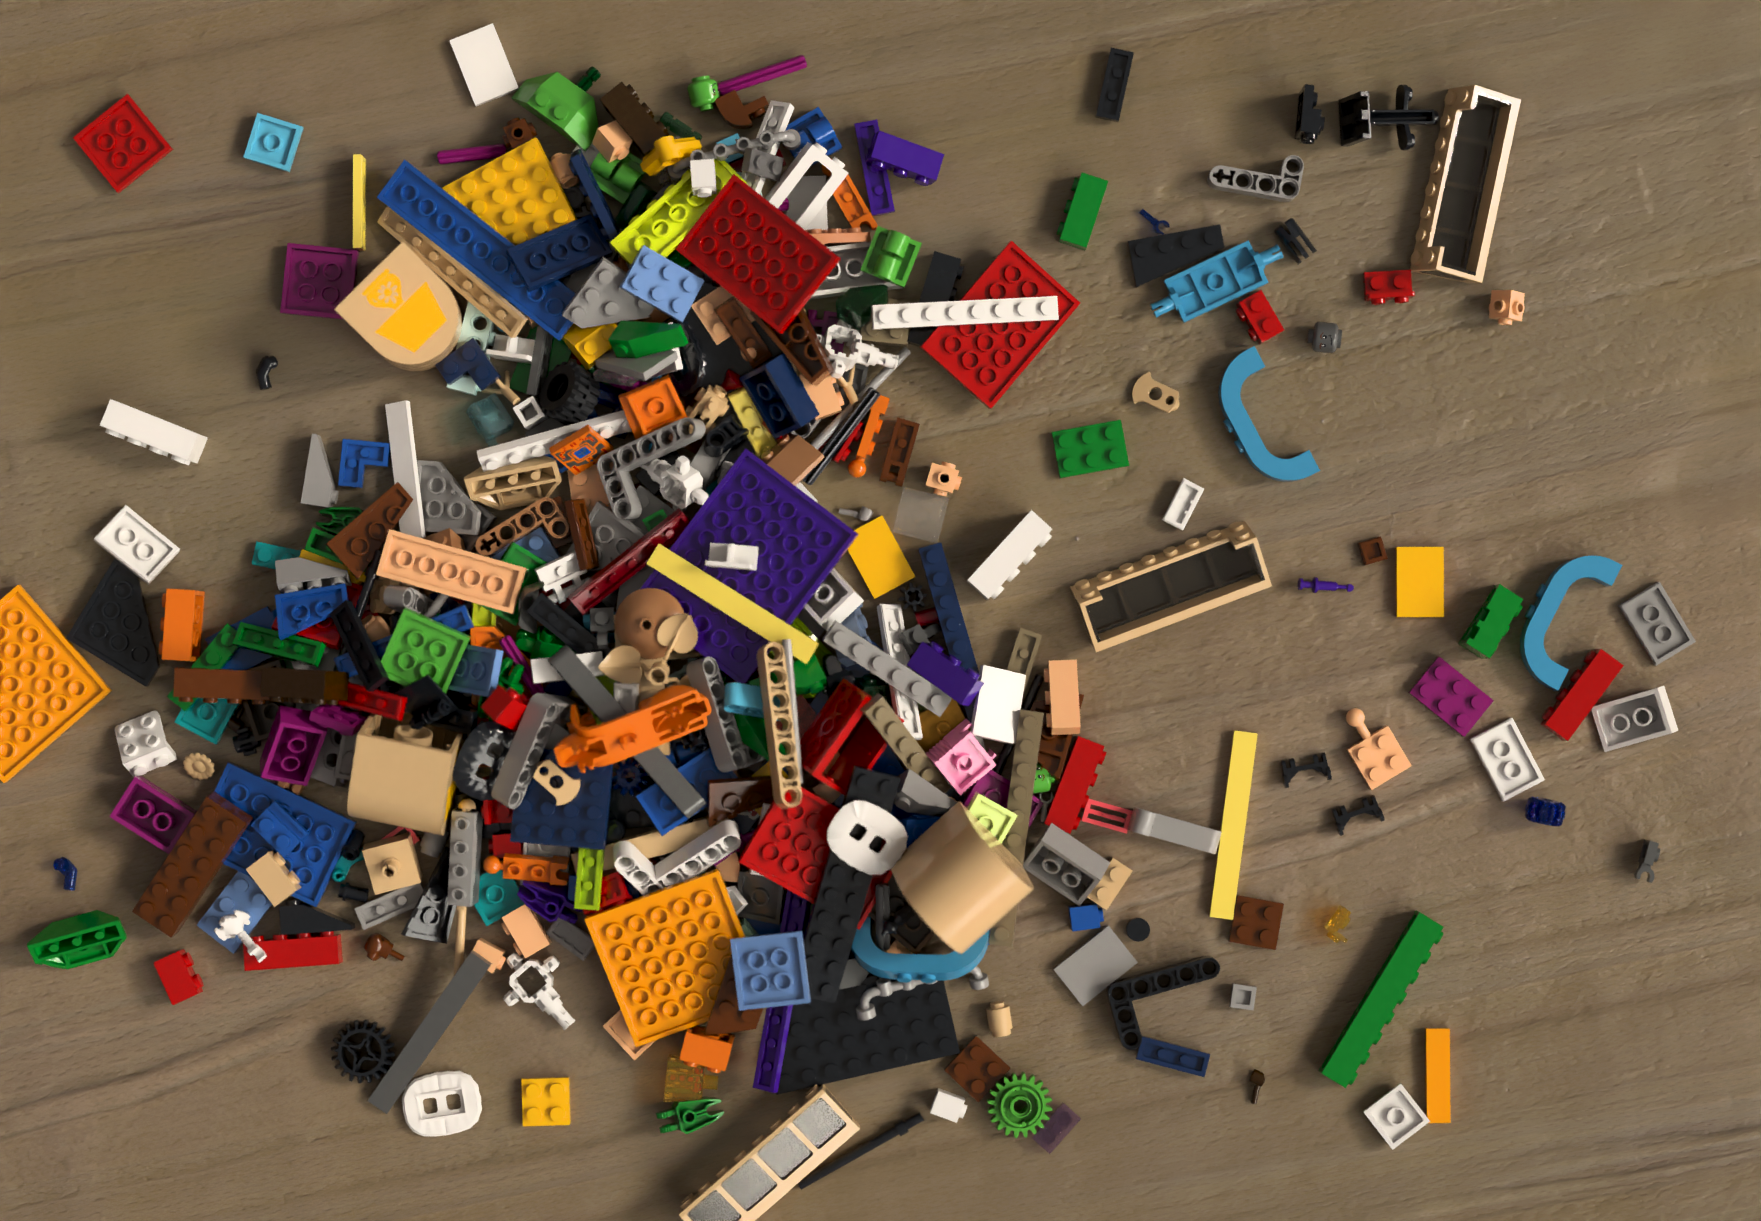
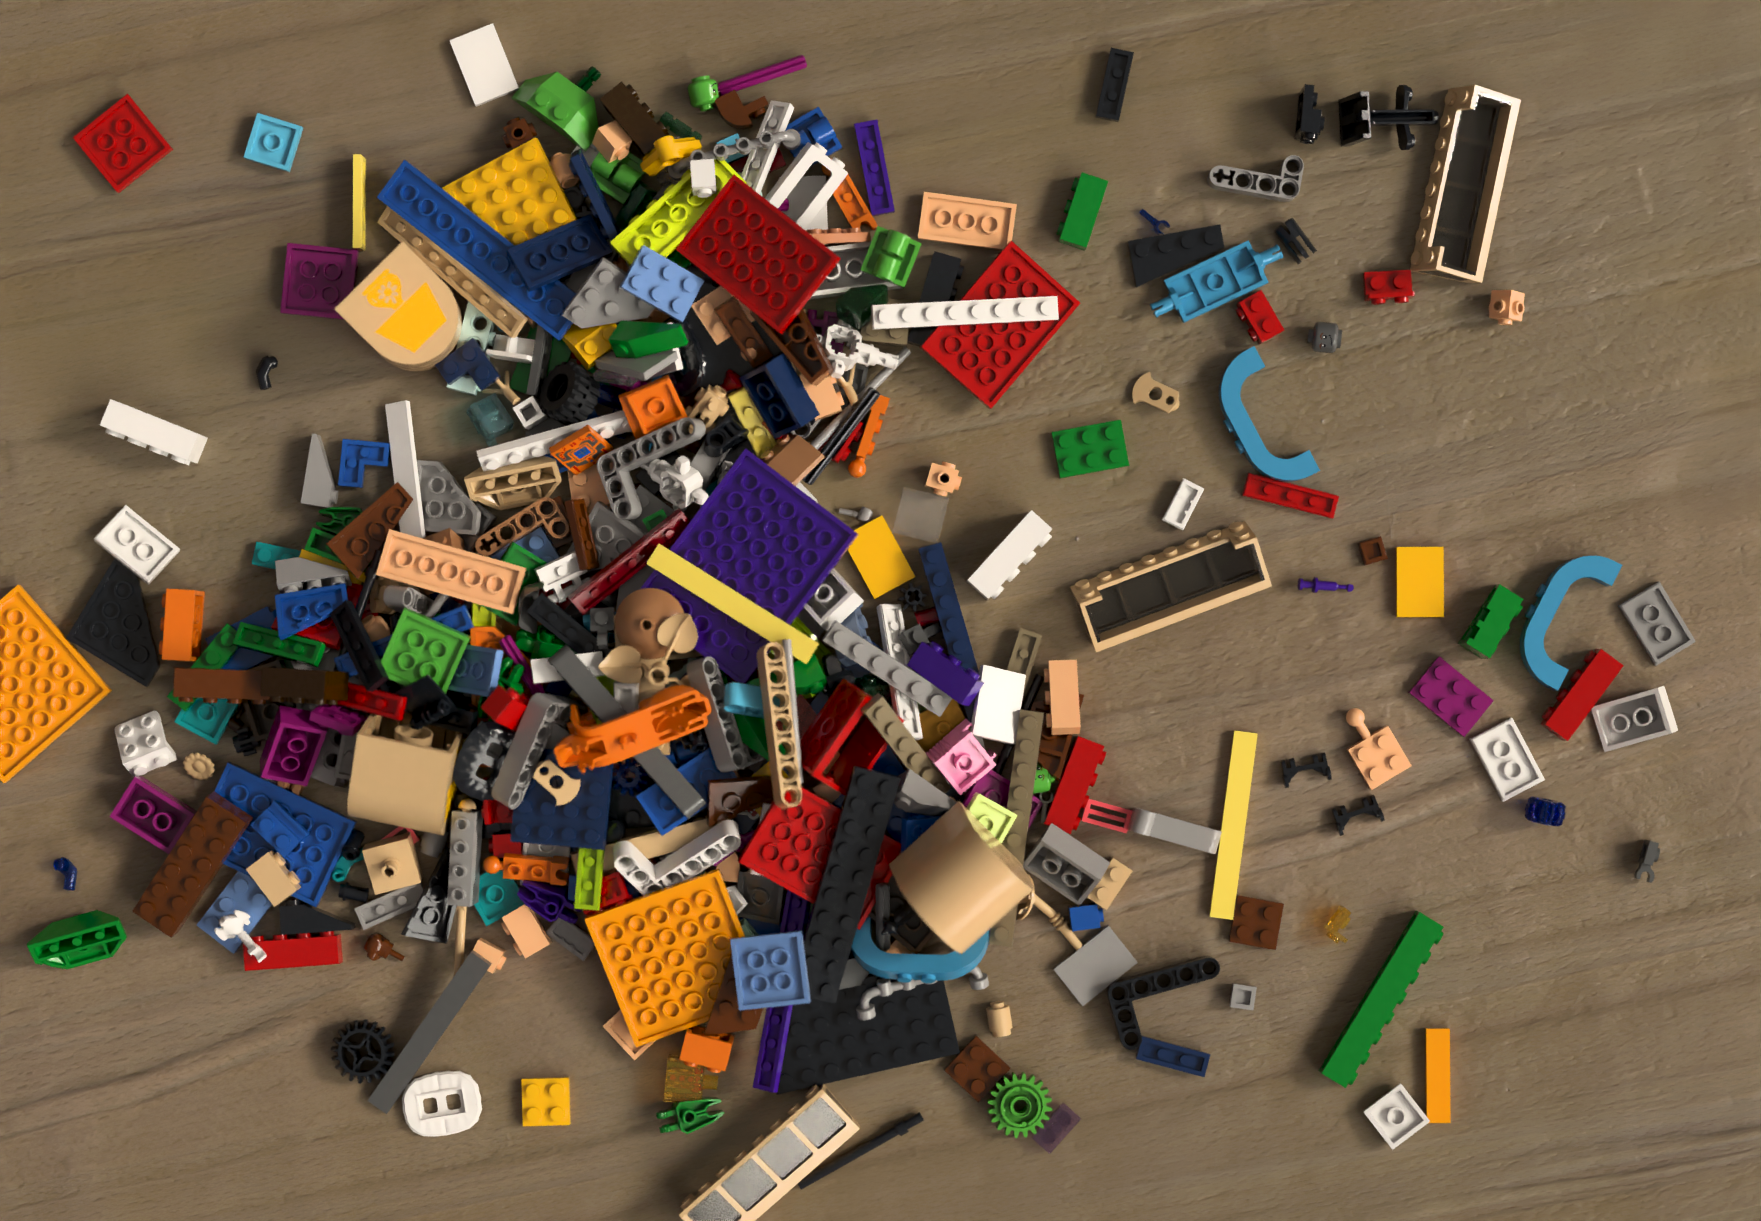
(179, 976): red brick -> none
(471, 154): magenta axle -> none
(545, 998): white piece -> none
(733, 556): white panel -> none
(762, 164): flat silver plate -> none
(857, 852): white piece -> none
(899, 451): reddish brown plate -> none
(904, 158): dark purple brick -> none
(948, 1105): white brick -> none
(966, 221): none -> light nougat plate
(1058, 921): none -> tan dish
(1138, 929): black tile -> none
(1258, 1078): dark brown hand -> none
(1290, 495): none -> red tile

